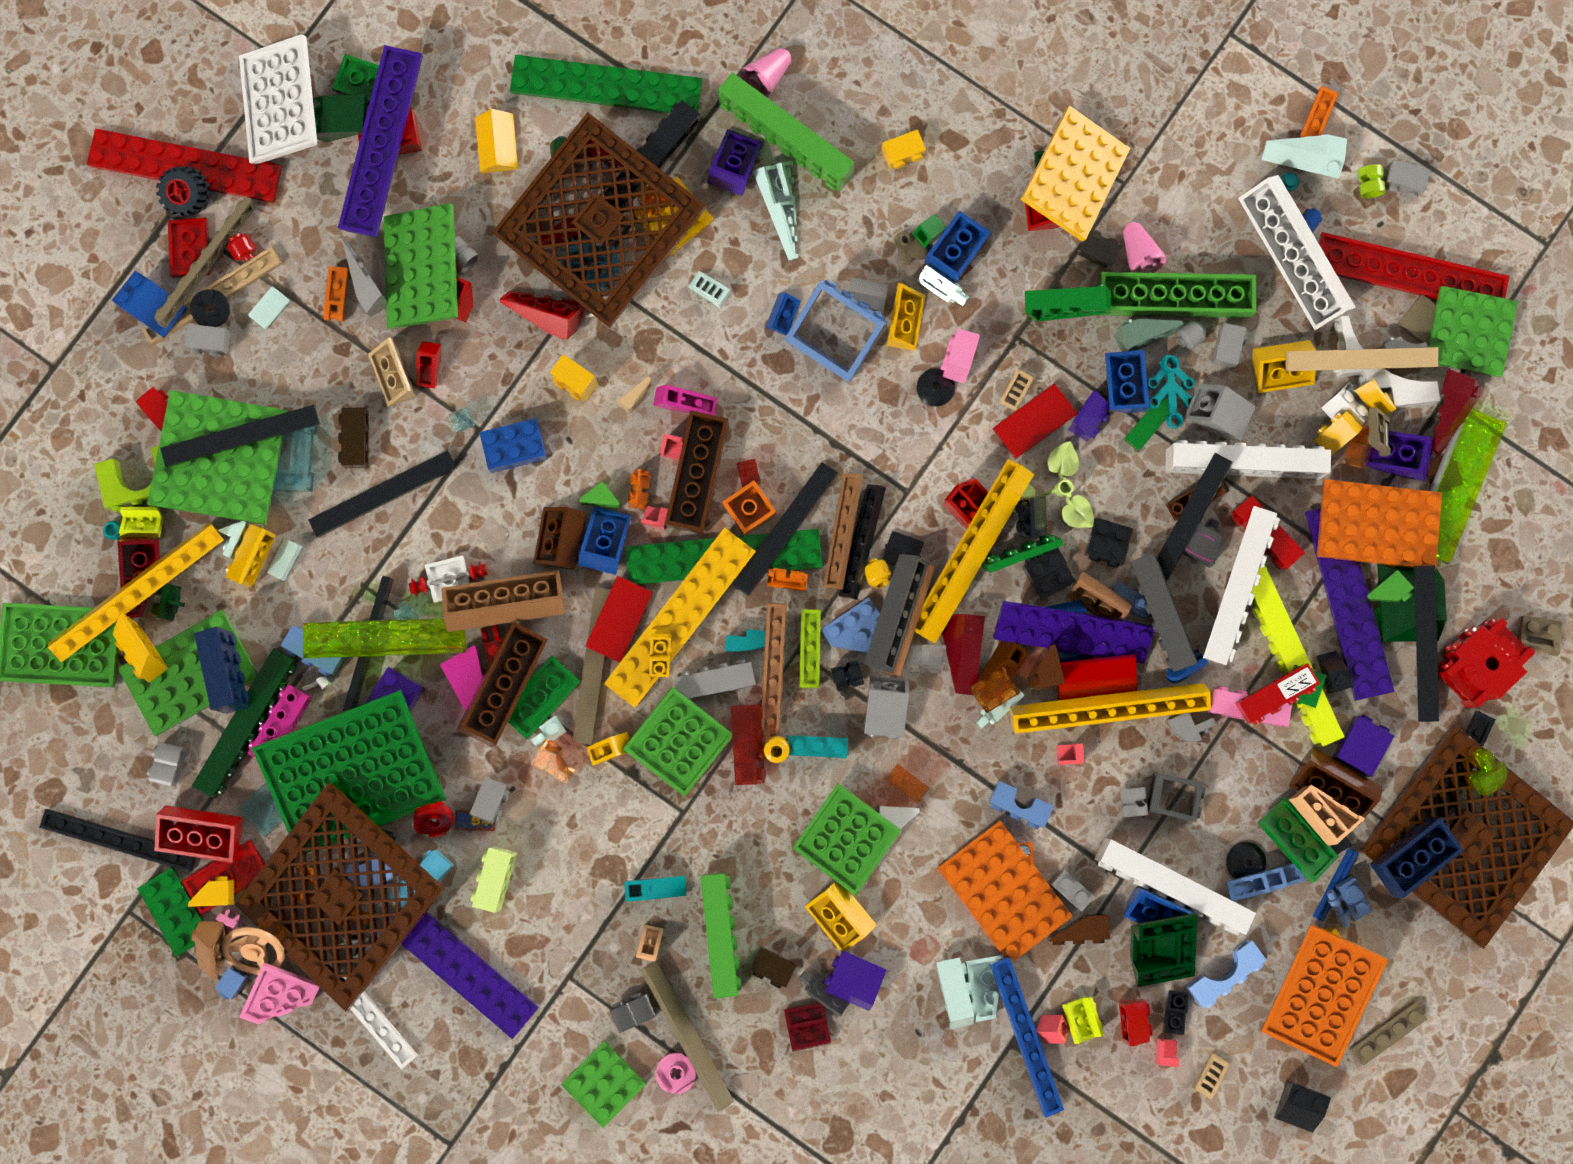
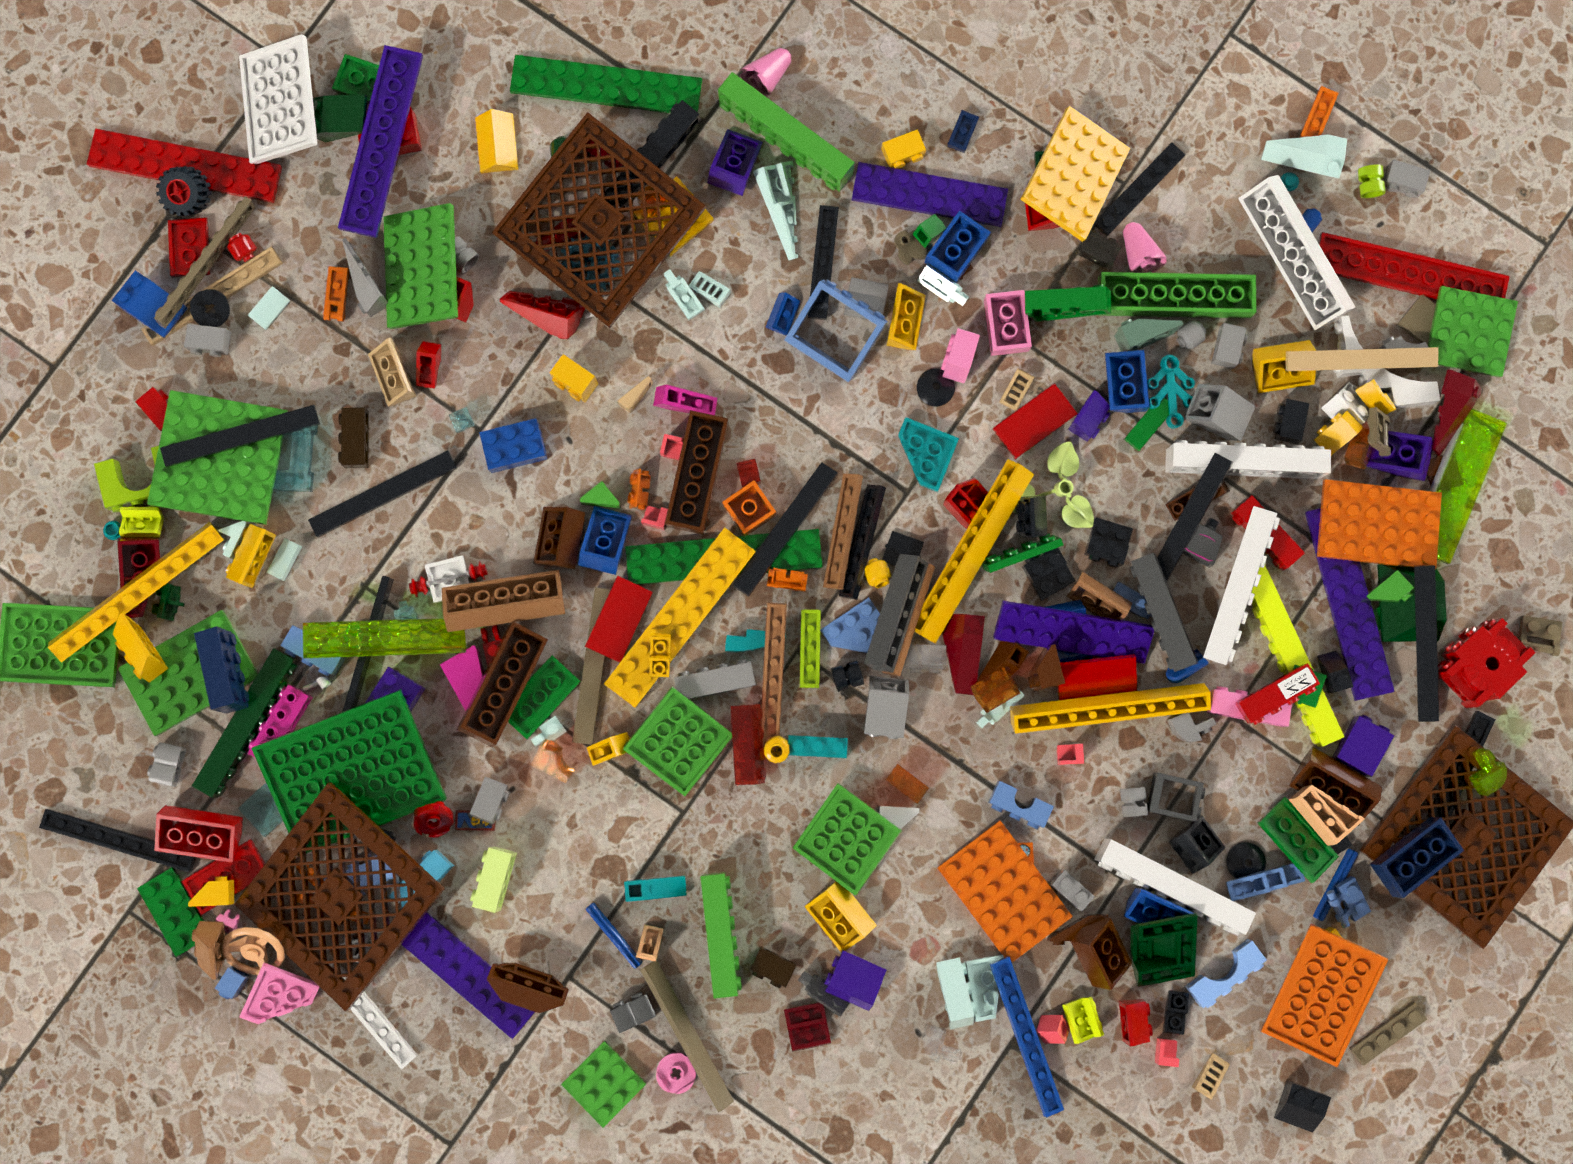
(526, 987): none -> reddish brown wedge
(613, 935): none -> blue axle
(683, 295): none -> light aqua hinge
(823, 258): none -> black plate
(927, 452): none -> teal plate
(929, 194): none -> dark purple plate
(963, 131): none -> dark blue plate
(1007, 323): none -> bright pink brick
(1101, 953): none -> reddish brown slope
(1139, 189): none -> black plate
(1197, 845): none -> black slope
(1291, 421): none -> black brick

